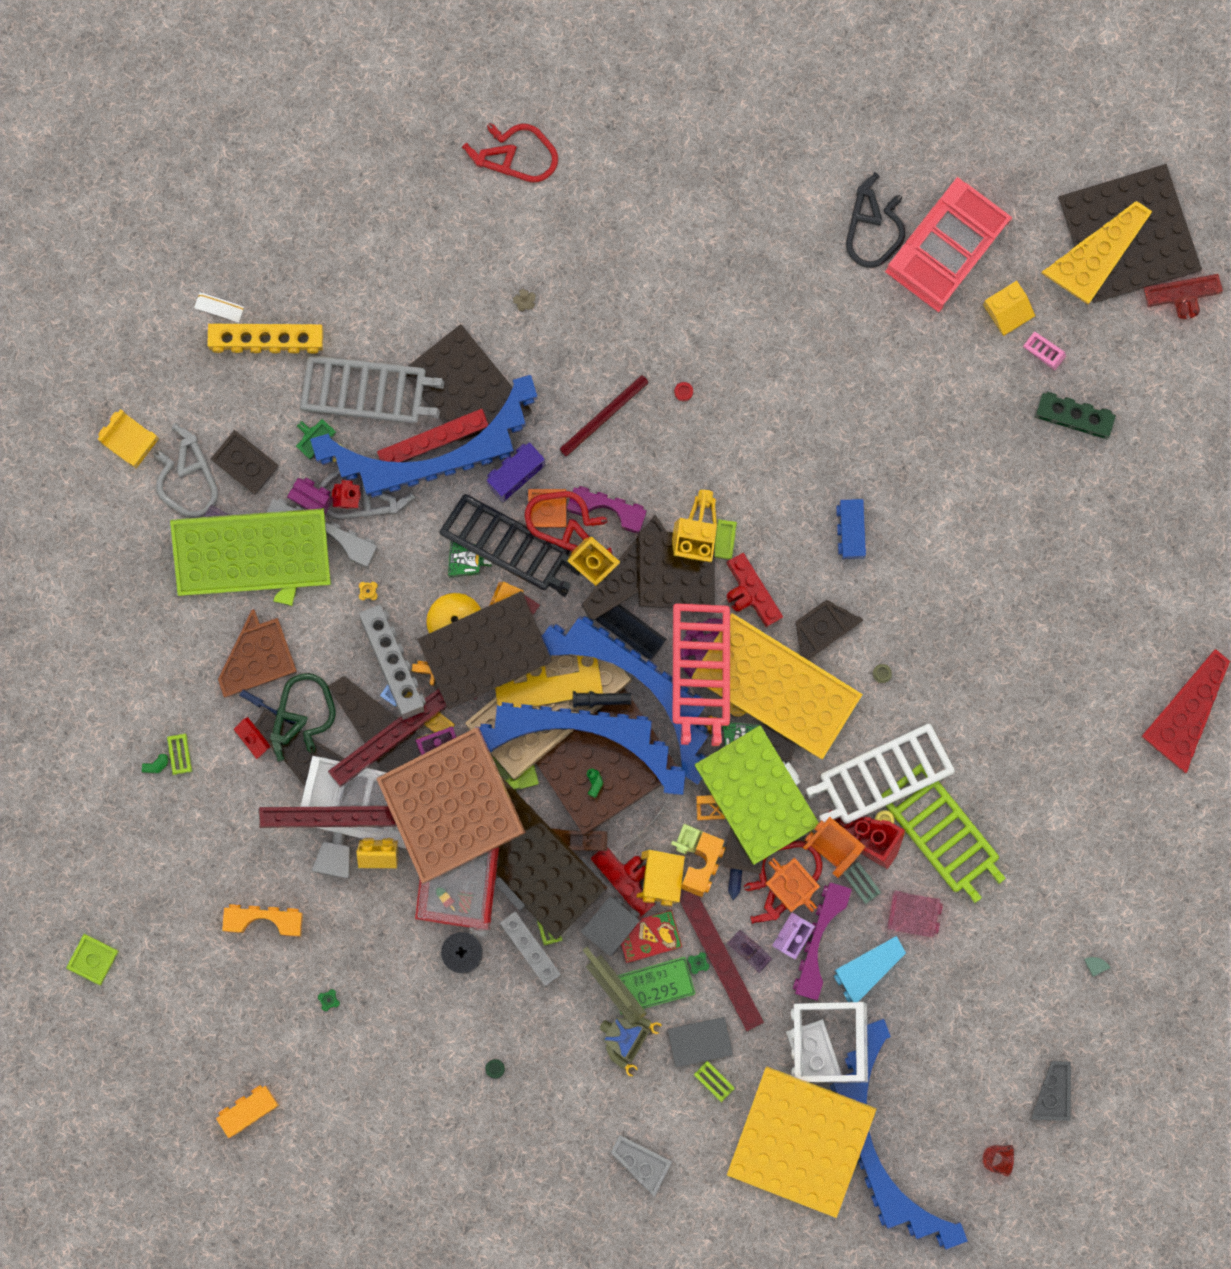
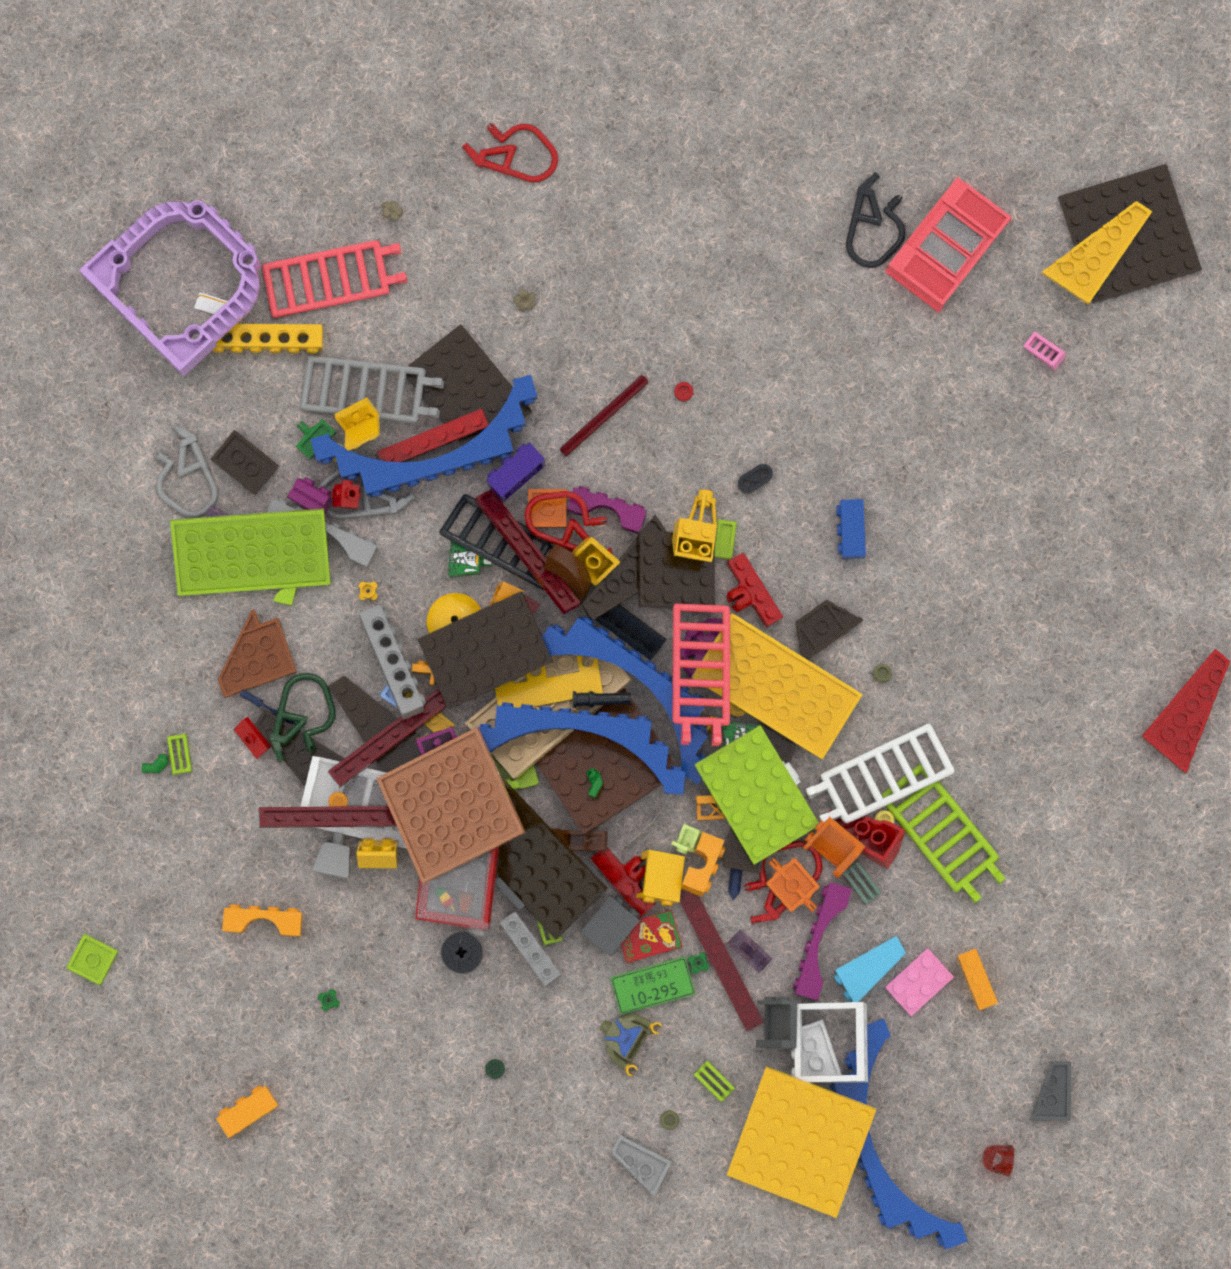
(127, 438): yellow panel -> none
(181, 349): none -> lavender arch
(338, 799): none -> light orange plate
(348, 297): none -> coral bar
(359, 423): none -> yellow bracket
(391, 209): none -> dark tan plant
(526, 551): none -> dark red plate
(570, 569): none -> reddish brown arch
(614, 988): olive fence -> none
(669, 1120): none -> olive plate
(700, 1042): dark grey tile -> none
(755, 479): none -> black plate
(779, 1023): none -> dark grey panel
(793, 935): lavender brick -> none
(914, 914): clear pink panel -> none
(919, 982): none -> bright pink plate
(976, 979): none -> light orange brick
(1009, 308): yellow slope -> none
(1046, 413): dark green brick -> none
(1096, 965): sand green tile -> none
(1183, 294): clear red plate -> none

